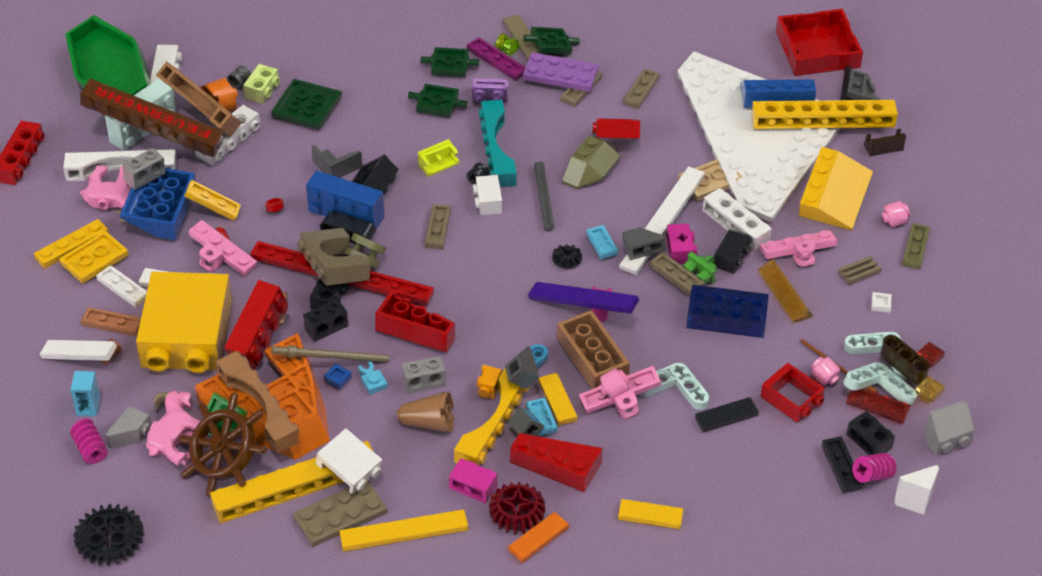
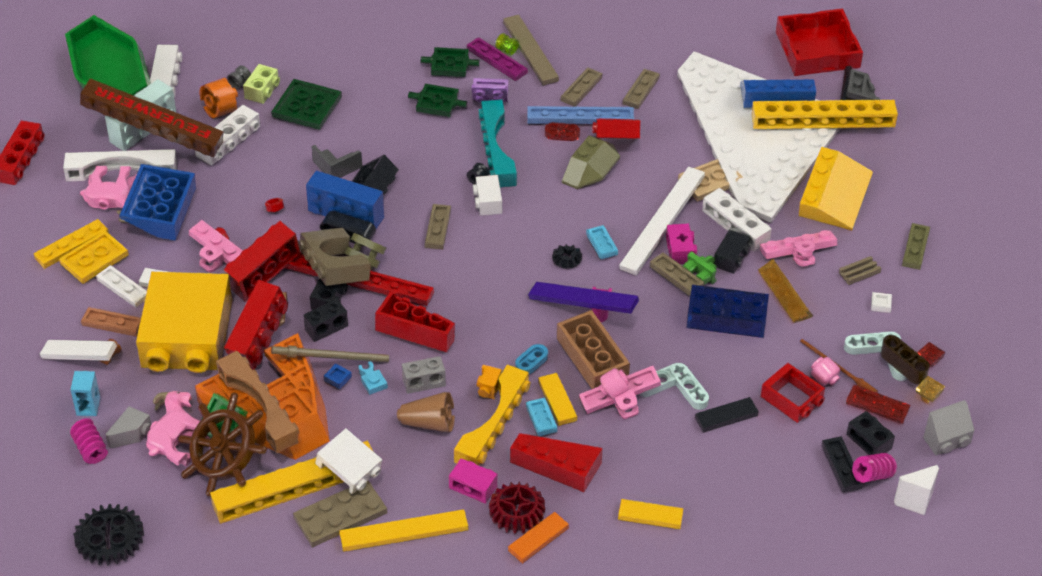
(143, 168): light grey brick -> none
(199, 98): medium nougat arch -> none
(212, 200): yellow tile -> none
(262, 259): none -> red brick
(438, 158): neon yellow hinge -> none
(522, 369): dark grey slope -> none
(525, 422): dark grey brick -> none
(544, 196): dark grey axle -> none
(551, 40): dark green plate -> none
(560, 72): medium lavender plate -> none
(562, 131): none -> clear red plate
(575, 115): none -> medium blue plate
(642, 243): dark grey slope -> none
(880, 374): light aqua beam -> none
(885, 144): dark brown hinge -> none
(896, 214): bright pink head -> none

